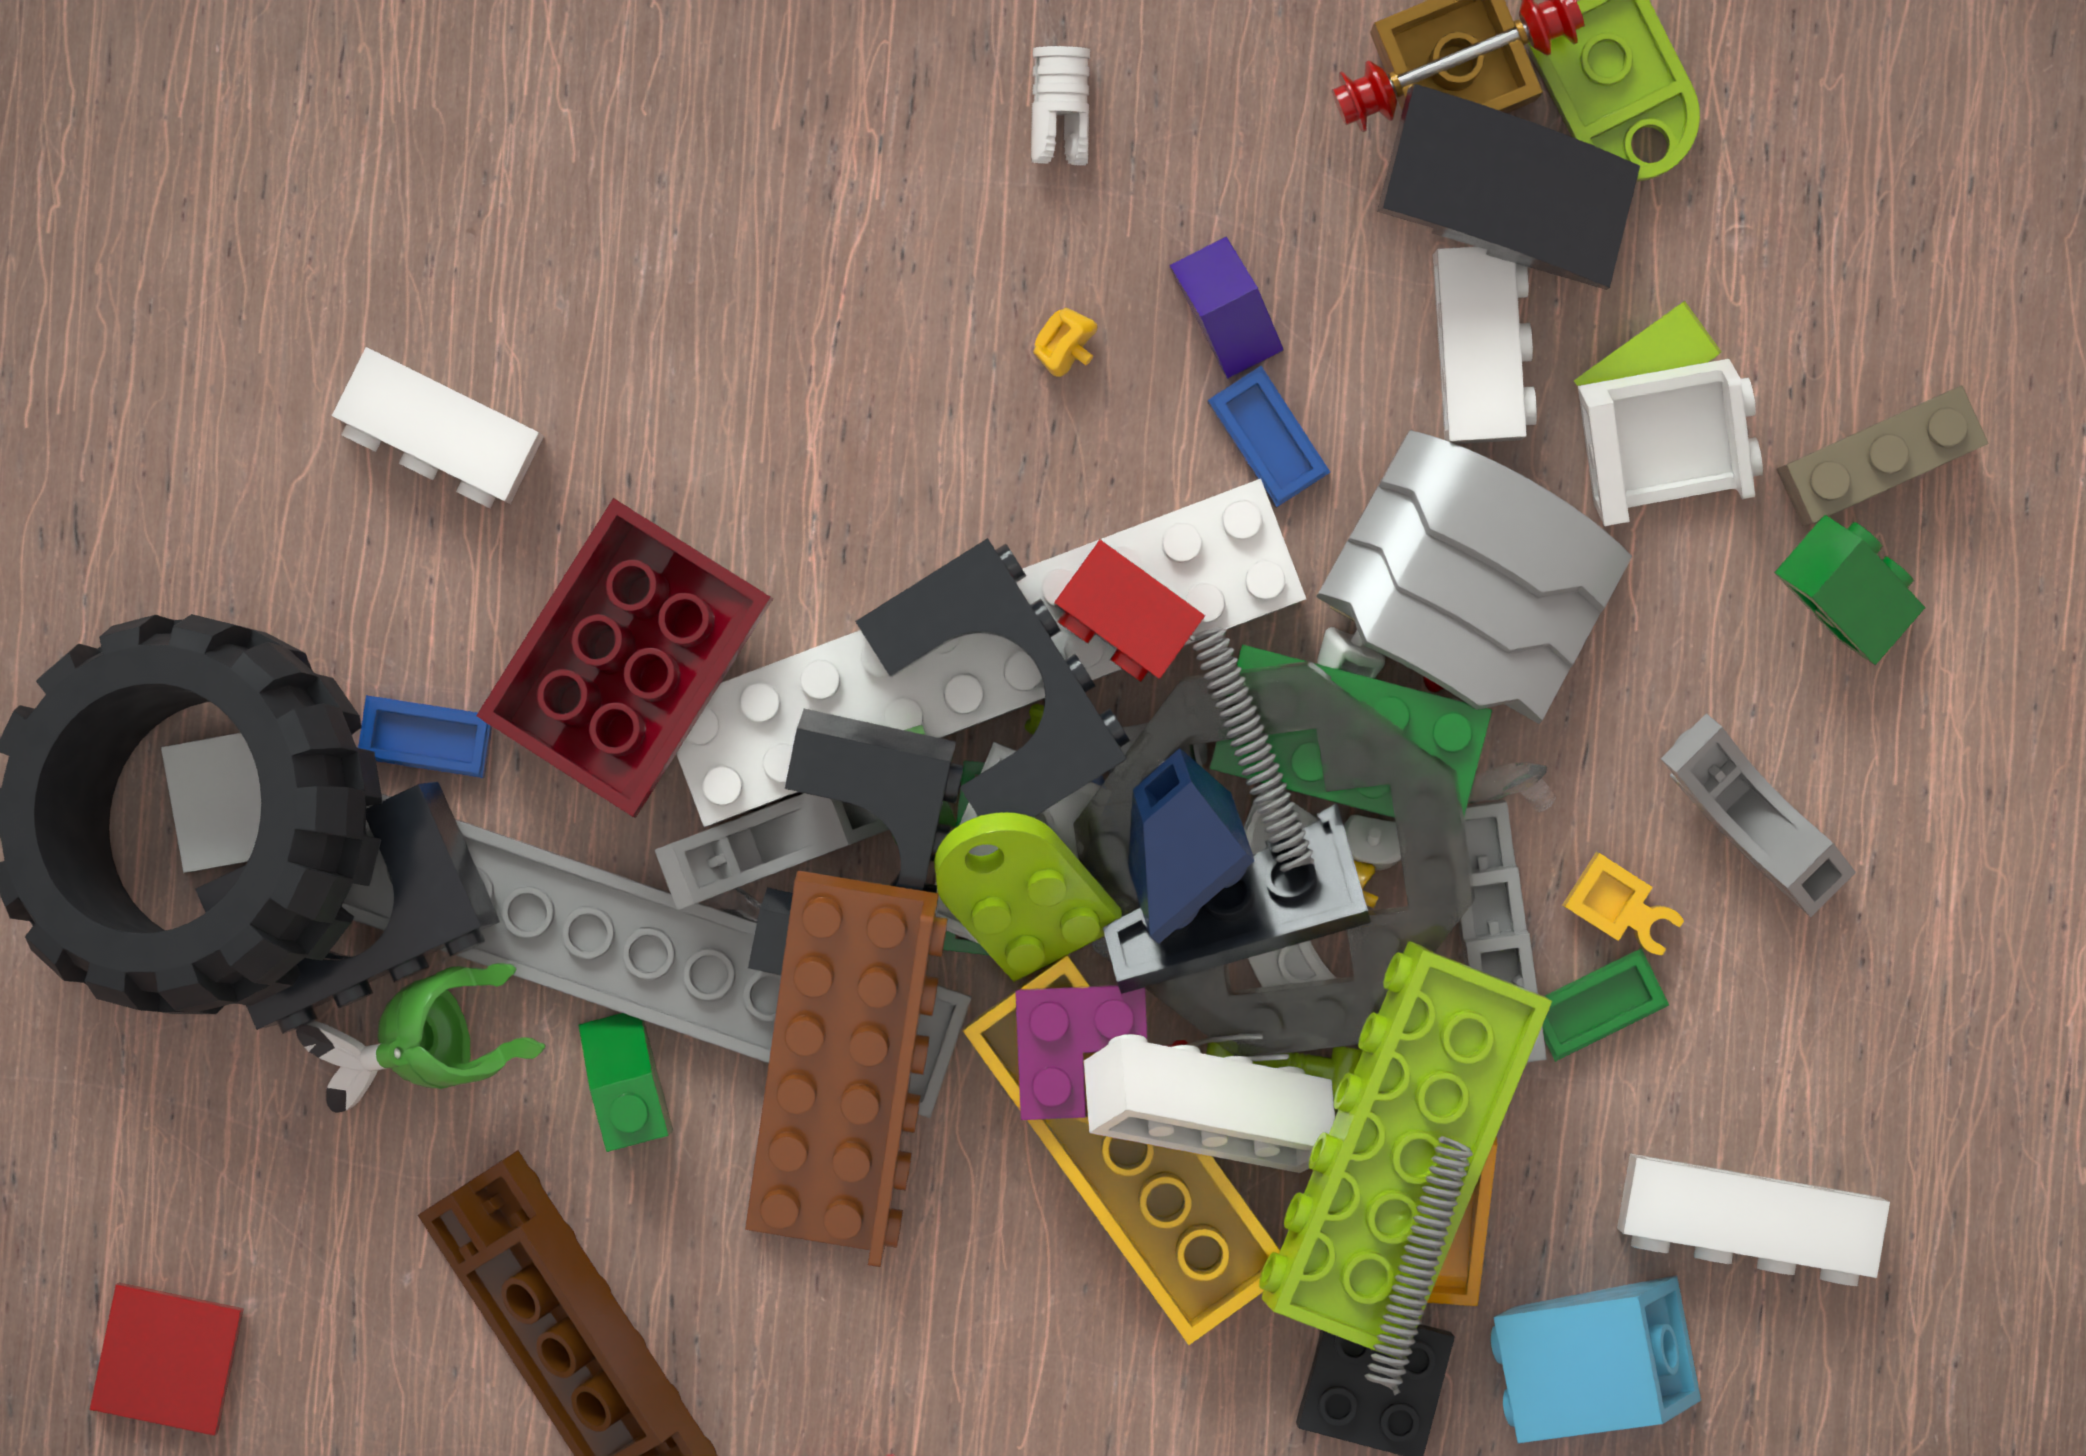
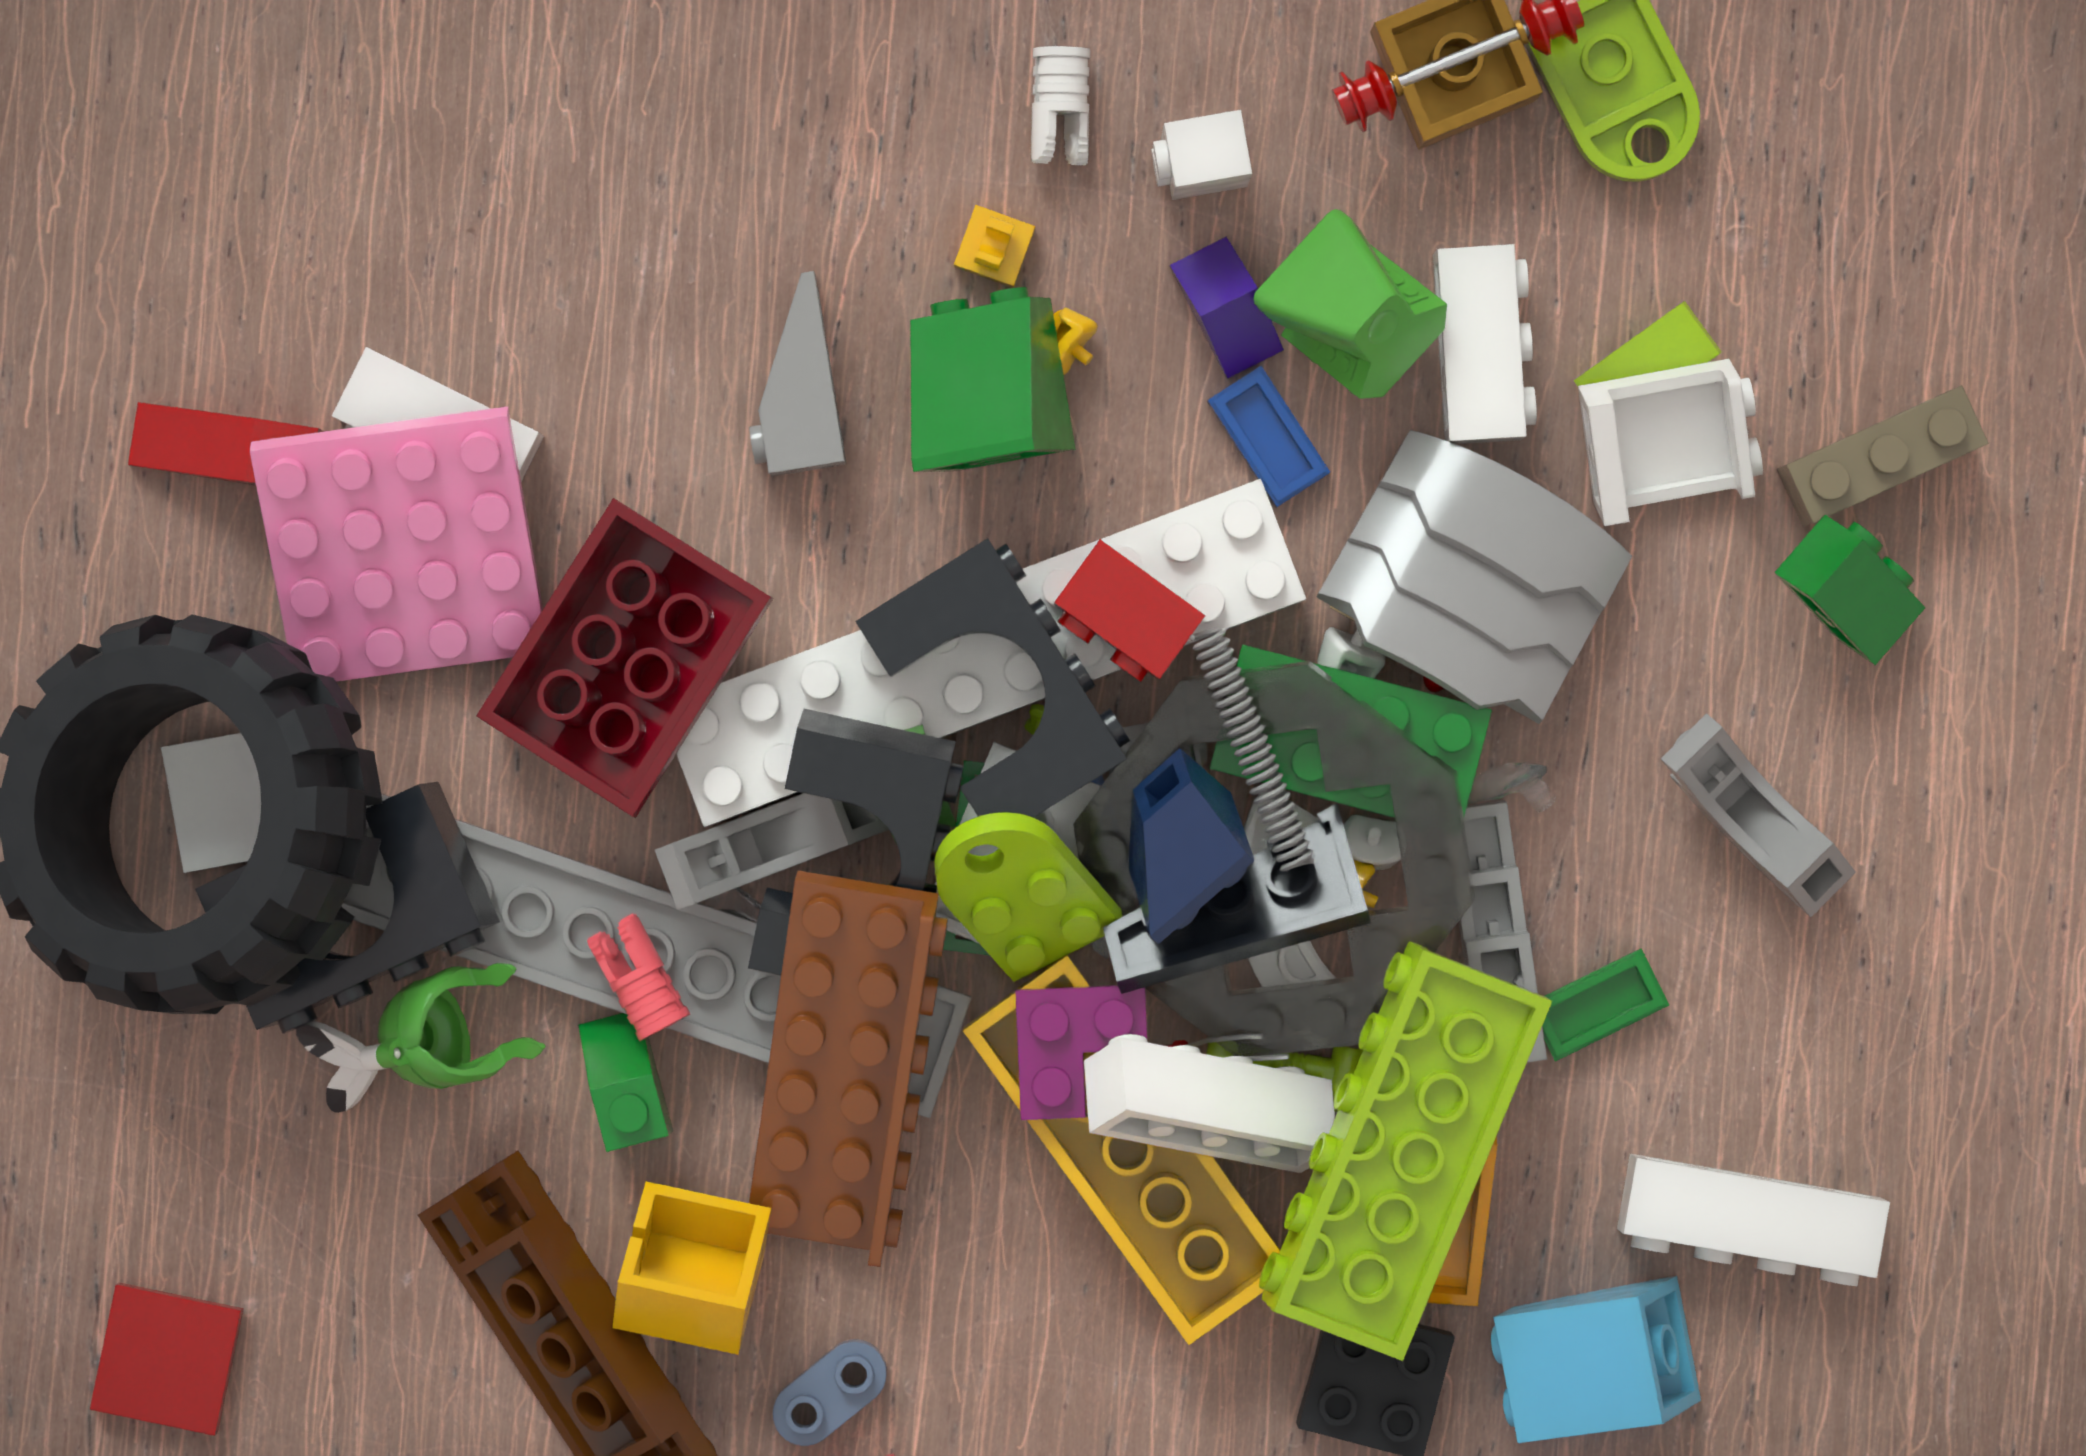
(202, 441): none -> red slope
(400, 543): none -> bright pink plate
(425, 736): blue tile -> none
(648, 989): none -> coral hinge
(691, 1268): none -> yellow piece
(799, 401): none -> light grey slope
(829, 1392): none -> sand blue plate
(987, 384): none -> green slope
(994, 246): none -> yellow tile
(1202, 155): none -> white brick
(1351, 308): none -> bright green piece
(1425, 1275): light grey piece -> none
(1508, 186): black slope -> none
(1614, 900): yellow plate -> none

